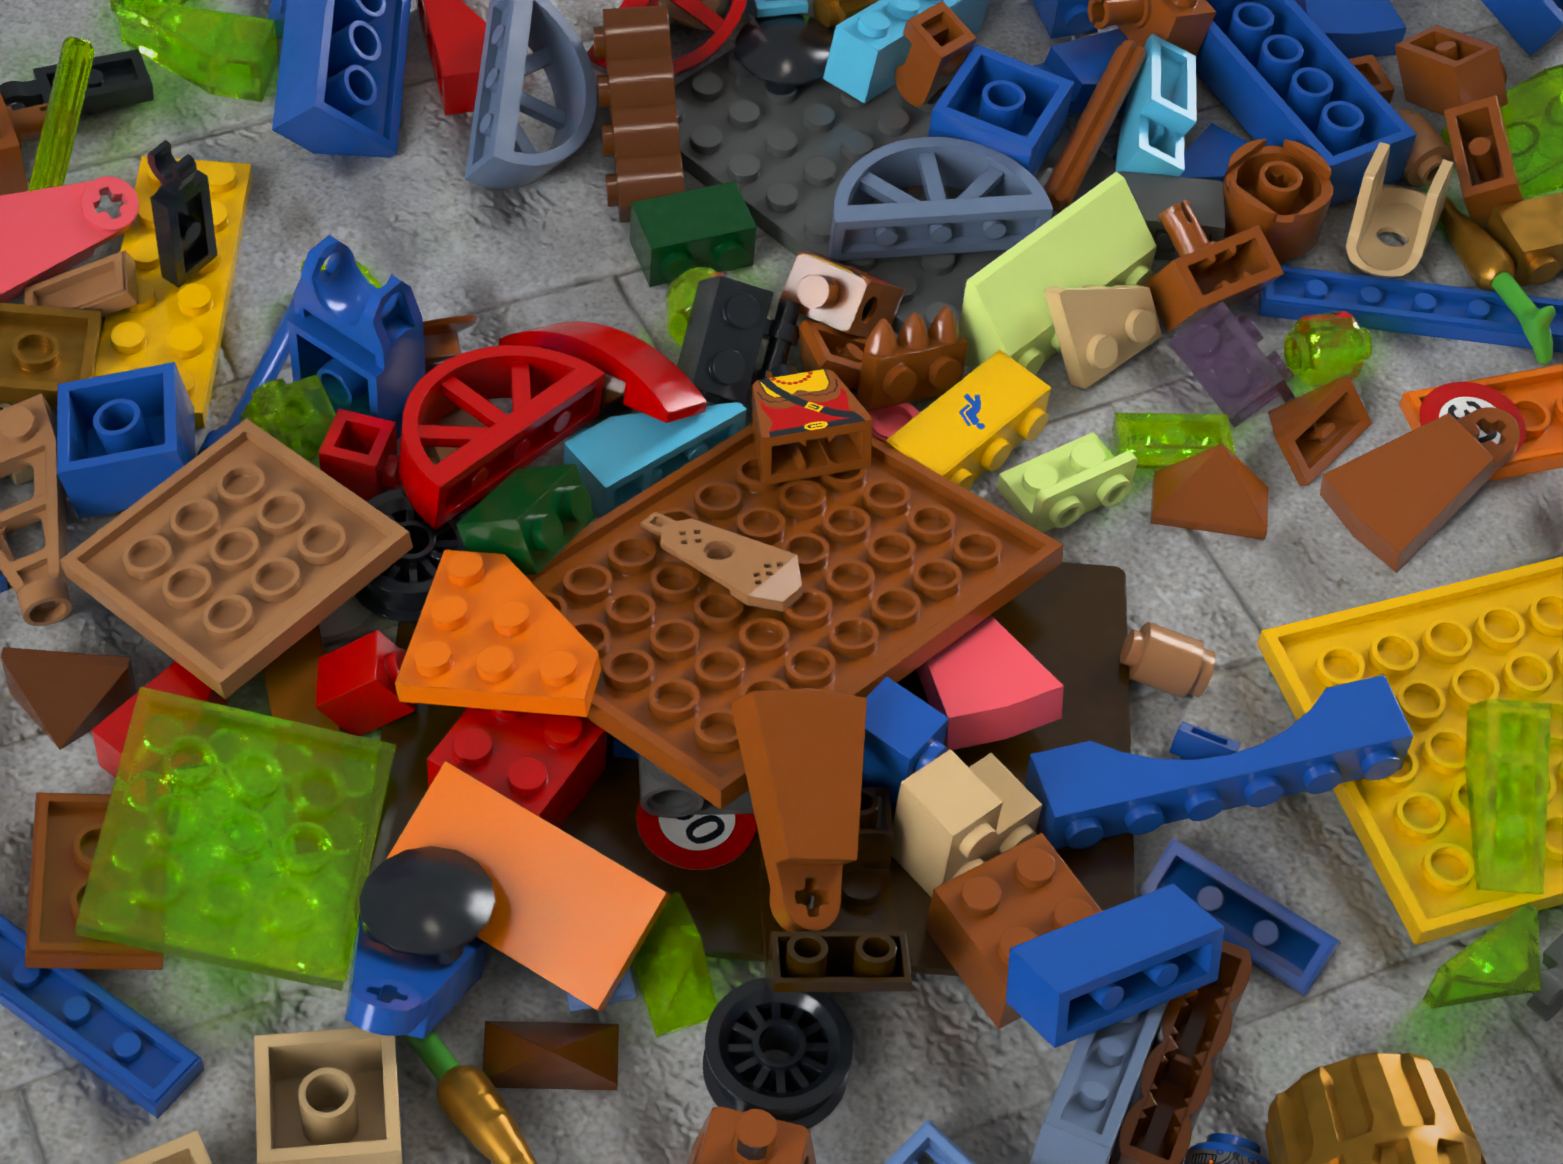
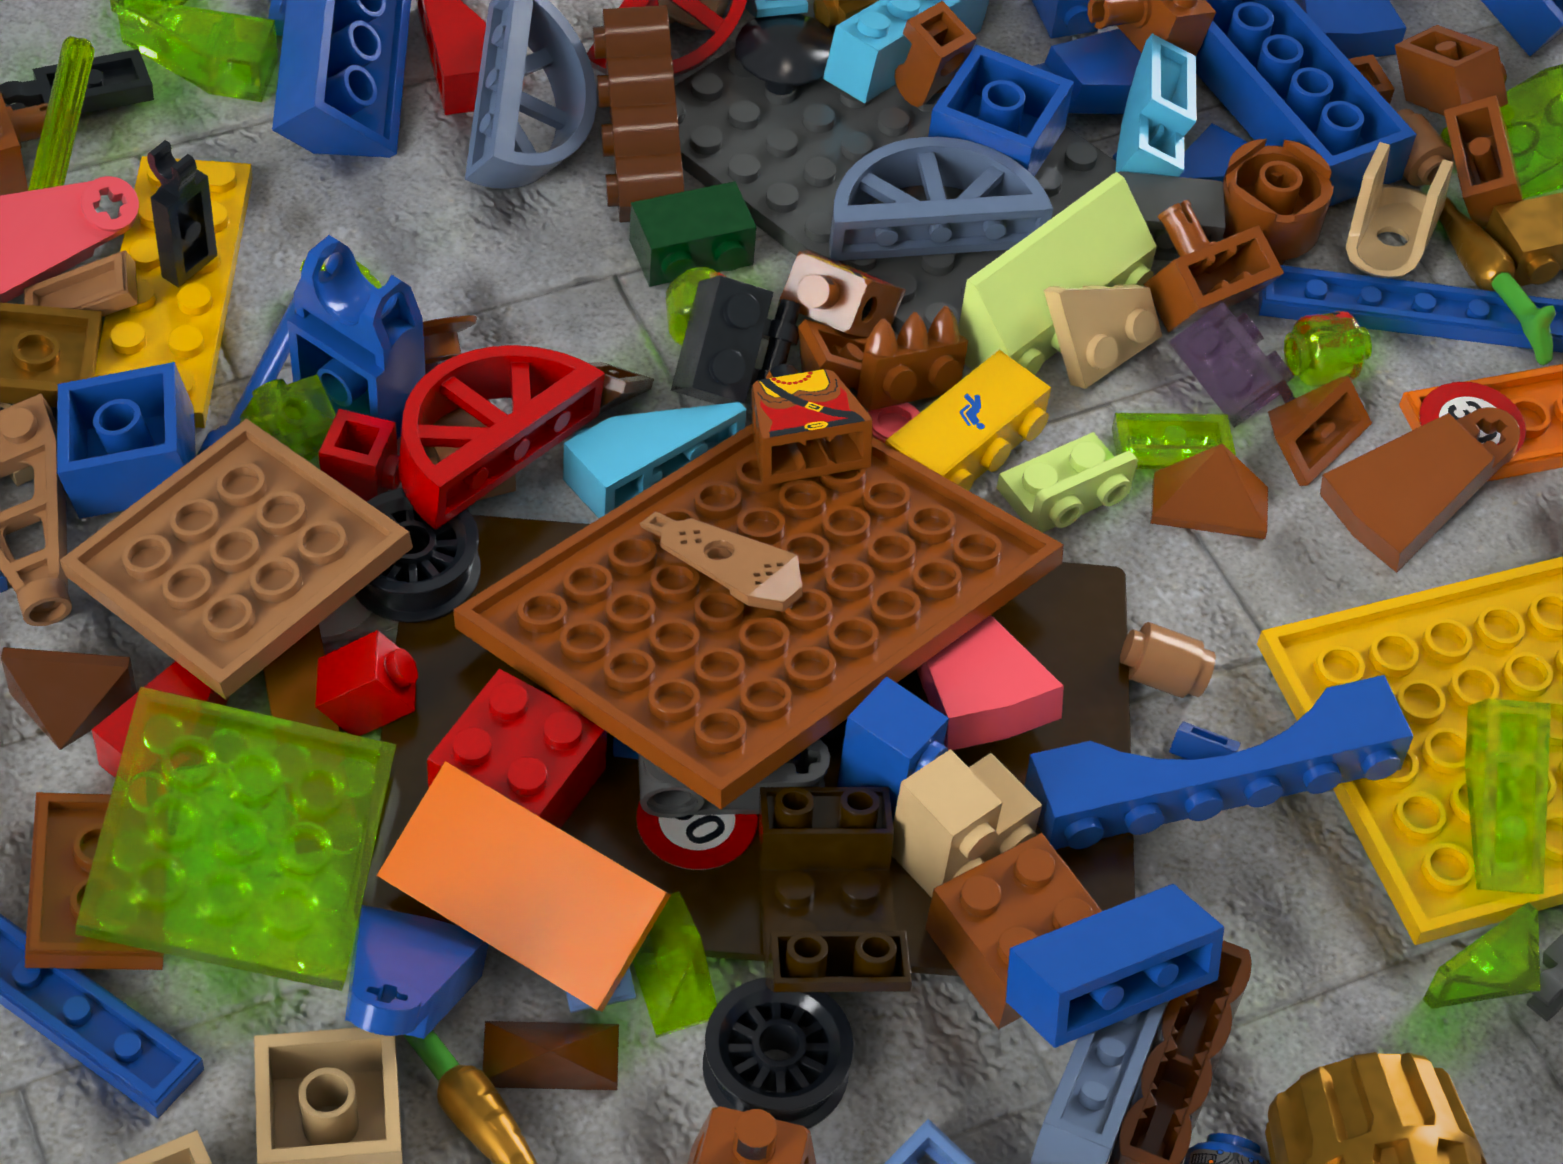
(427, 903): black dish -> none
(495, 644): orange plate -> none
(529, 516): dark green brick -> none
(651, 379): red slope -> none
(805, 792): dark orange piece -> none
(1094, 124): dark orange axle -> none
(1272, 933): blue slope -> none

